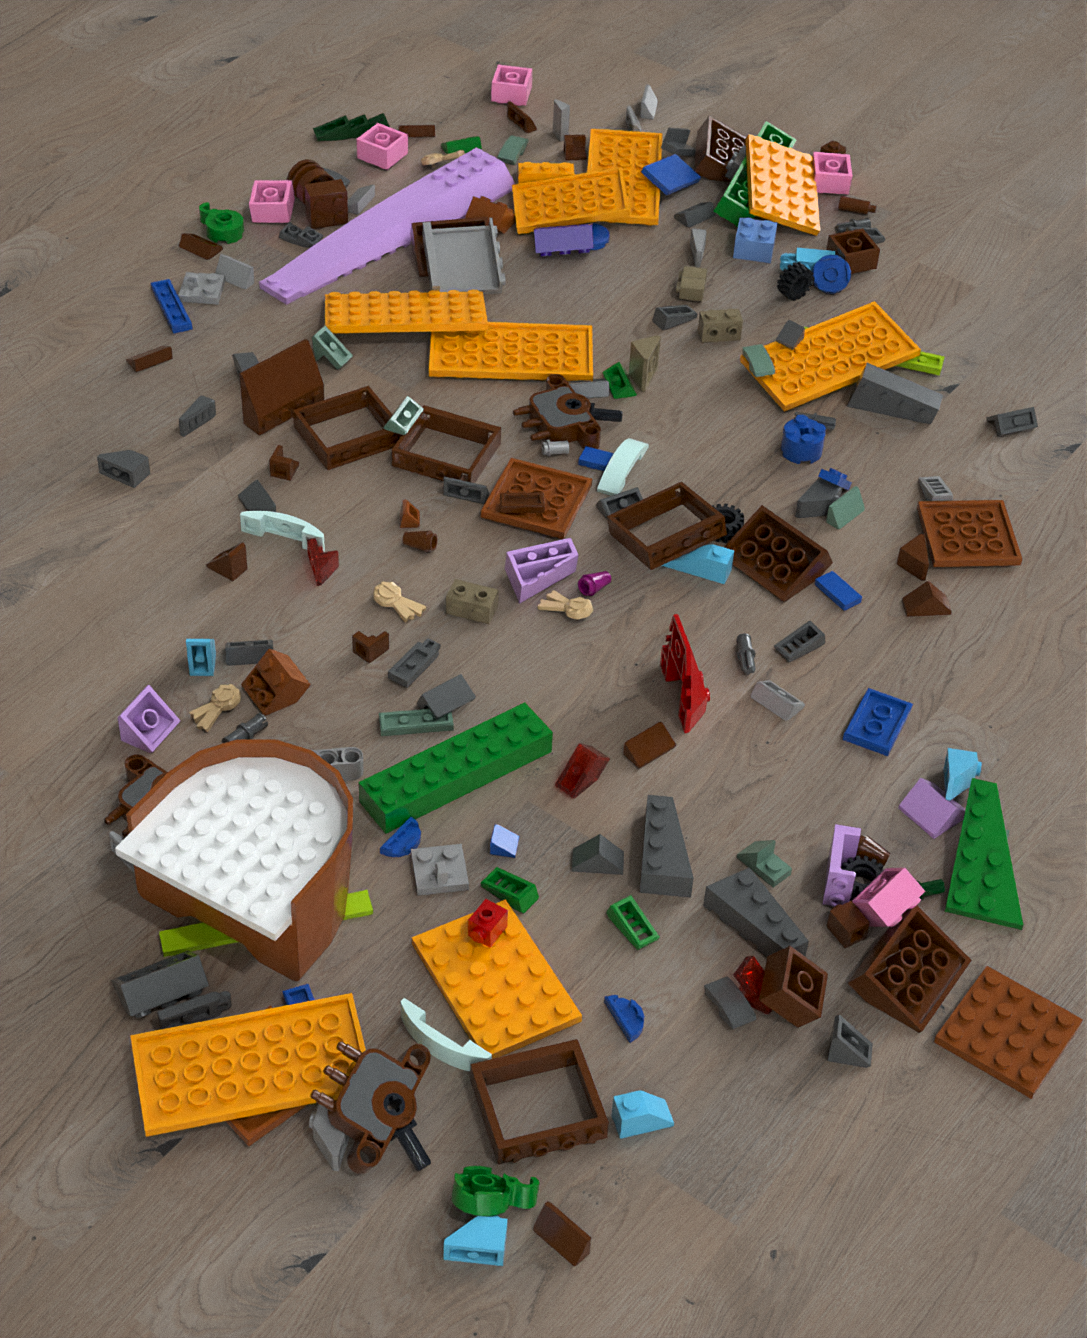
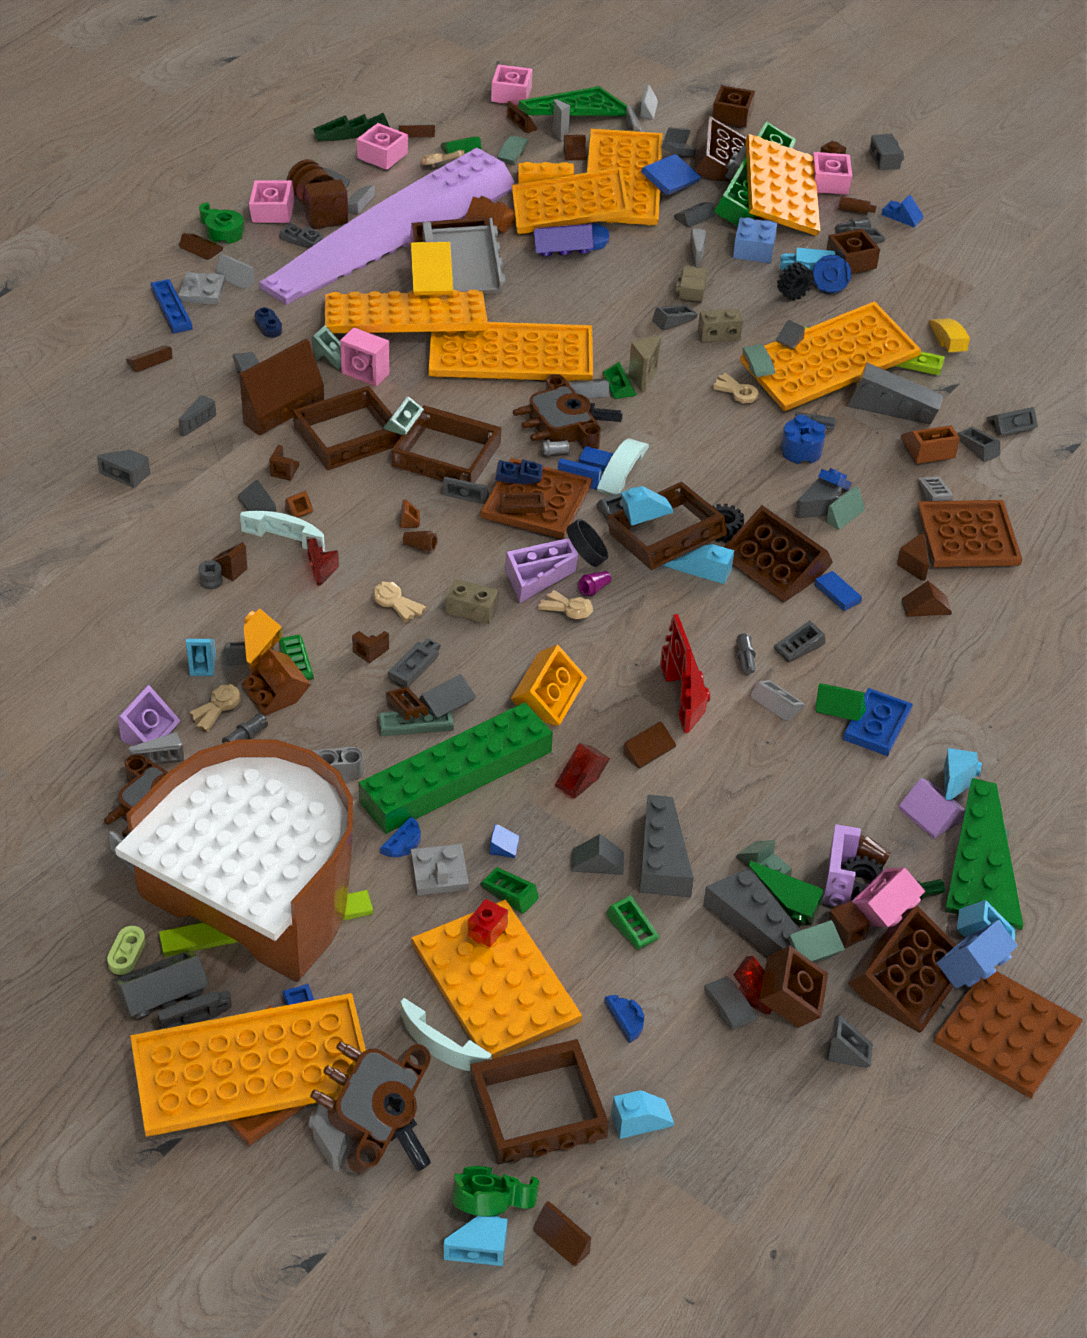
(125, 952): none -> yellowish green plate
(161, 750): none -> light grey slope
(210, 574): none -> dark grey wheel
(260, 635): none -> light orange slope
(268, 322): none -> dark blue plate
(295, 645): none -> green slope
(298, 504): none -> dark orange slope
(365, 357): none -> bright pink brick
(402, 705): none -> reddish brown tile
(431, 268): none -> yellow tile
(524, 473): none -> dark blue slope
(550, 685): none -> light orange slope
(582, 102): none -> green wing
(582, 470): none -> blue tile
(587, 542): none -> black tyre
(643, 505): none -> medium azure slope
(733, 106): none -> reddish brown brick
(742, 392): none -> tan piece
(795, 896): none -> green slope
(817, 942): none -> sand green panel
(840, 702): none -> green slope
(886, 151): none -> dark grey brick
(904, 212): none -> blue slope
(932, 444): none -> dark orange slope
(950, 334): none -> yellow slope
(978, 916): none -> medium azure slope
(978, 955): none -> medium blue brick
(981, 444): none -> dark grey slope

